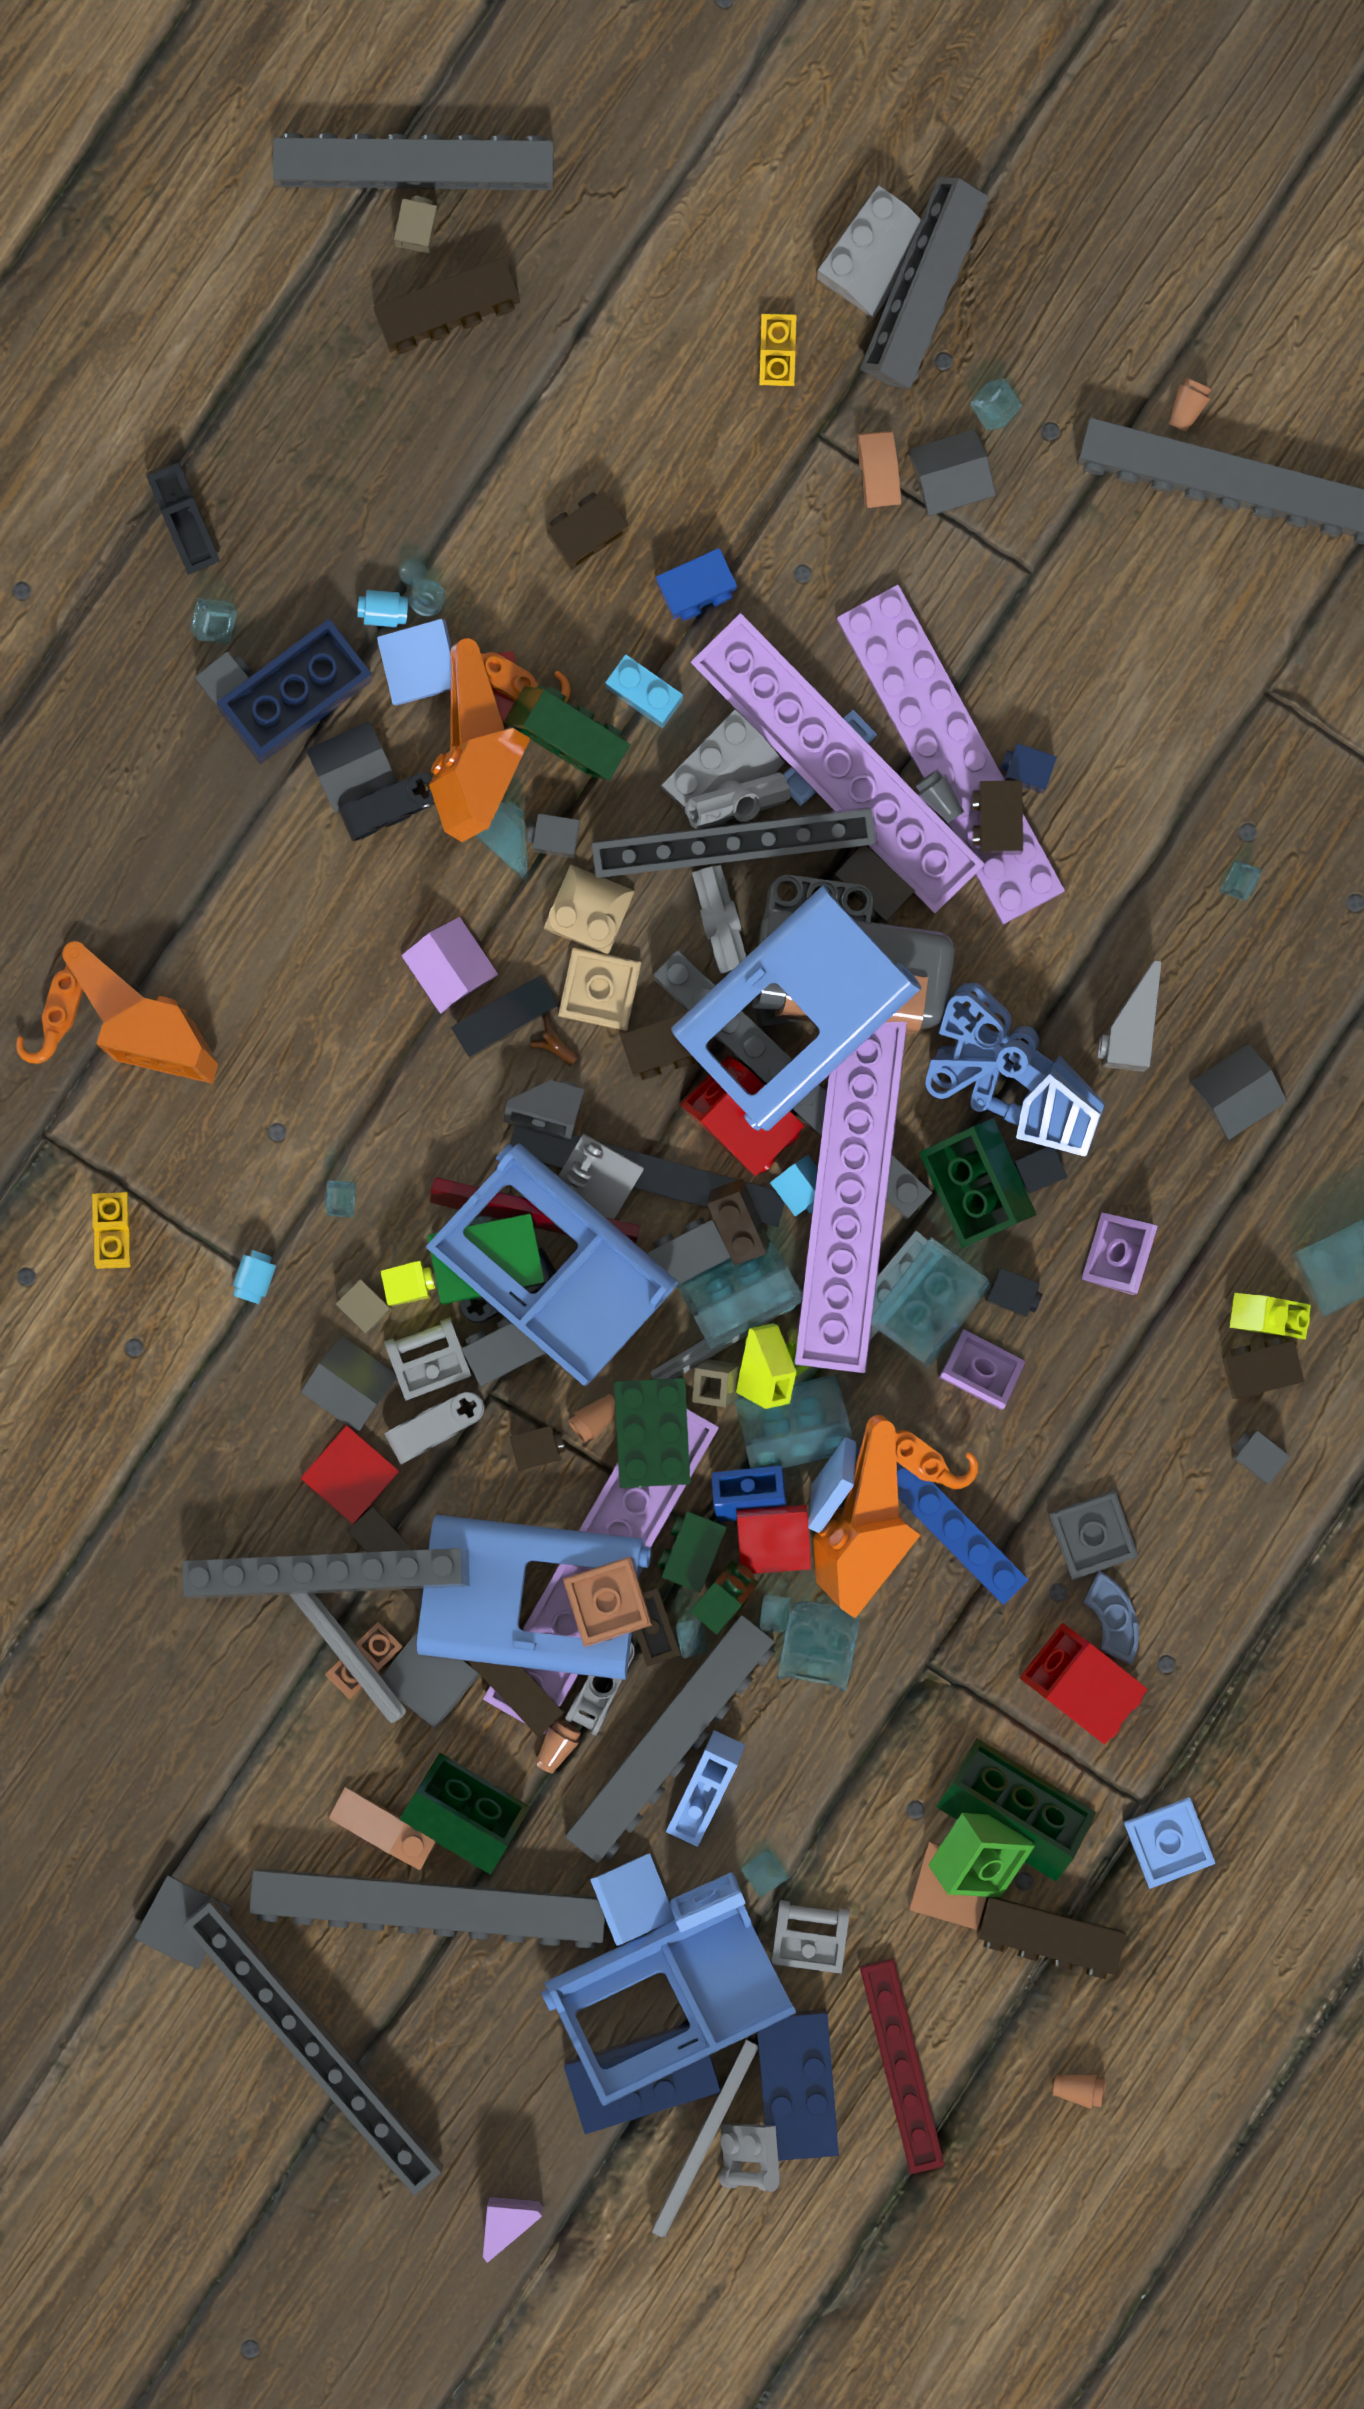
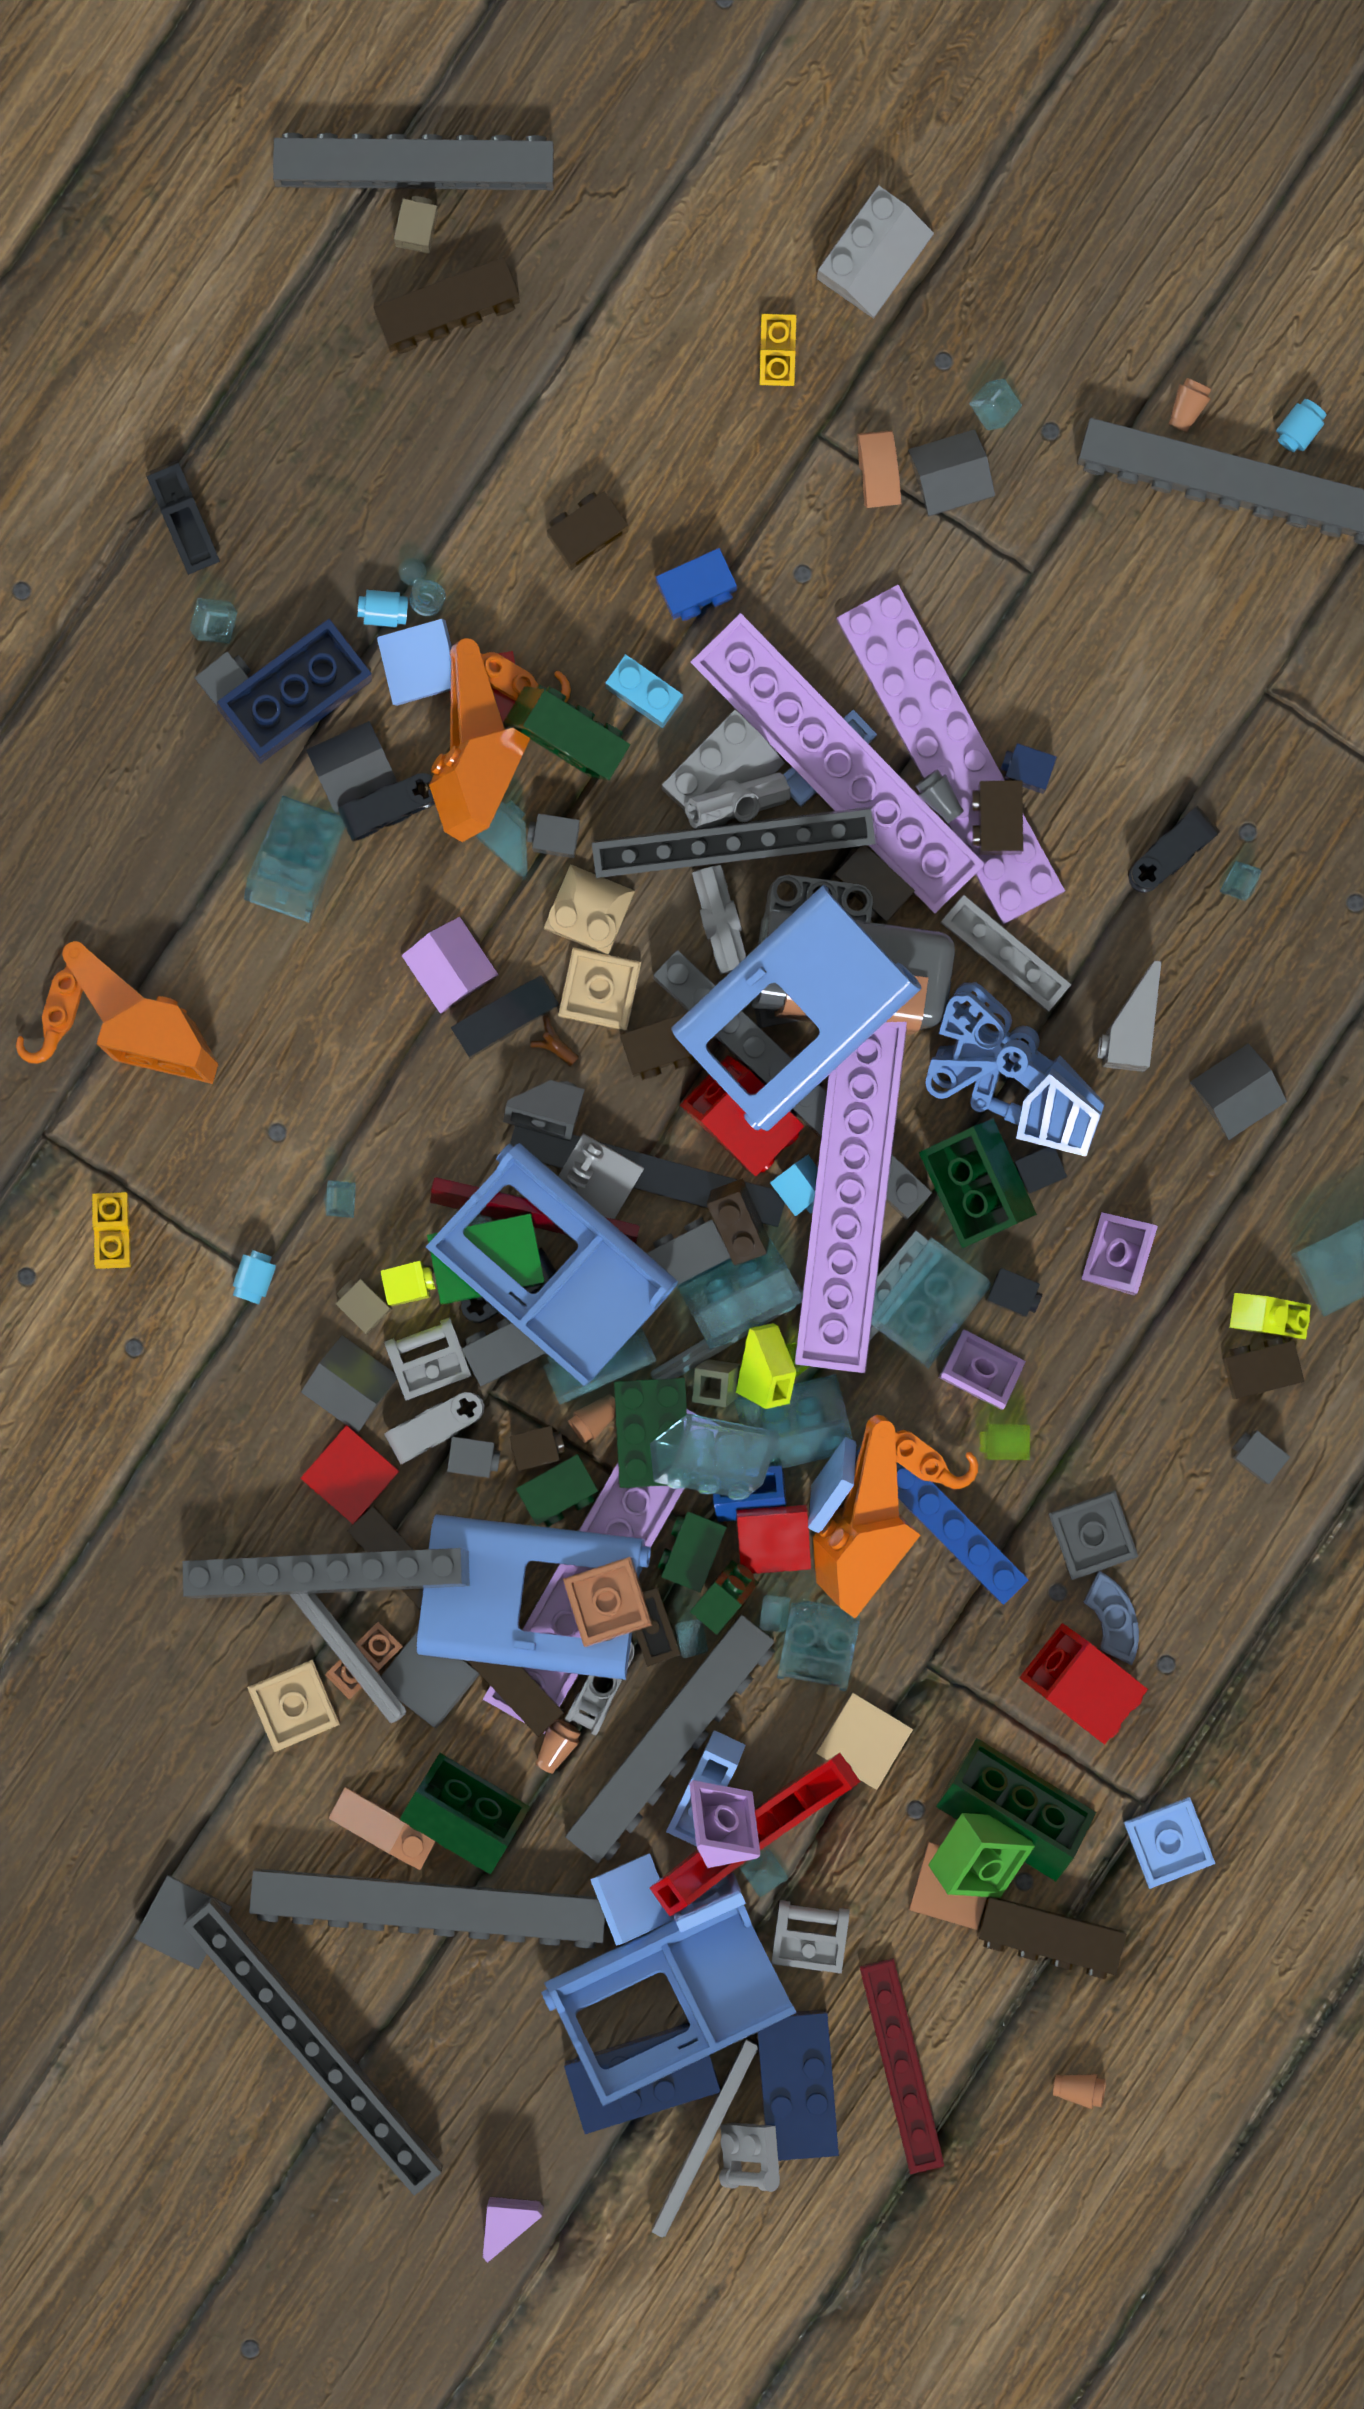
(293, 1705): none -> tan tile
(294, 859): none -> clear light blue slope
(473, 1457): none -> dark grey brick
(558, 1490): none -> dark green brick
(630, 1358): none -> clear light blue slope
(713, 1456): none -> clear light blue slope
(724, 1823): none -> lavender slope
(773, 1819): none -> red arch
(866, 1739): none -> tan tile
(924, 282): dark grey brick -> none
(1005, 953): none -> light grey plate
(1005, 1442): none -> clear neon green brick
(1173, 850): none -> black piece
(1301, 426): none -> medium azure brick

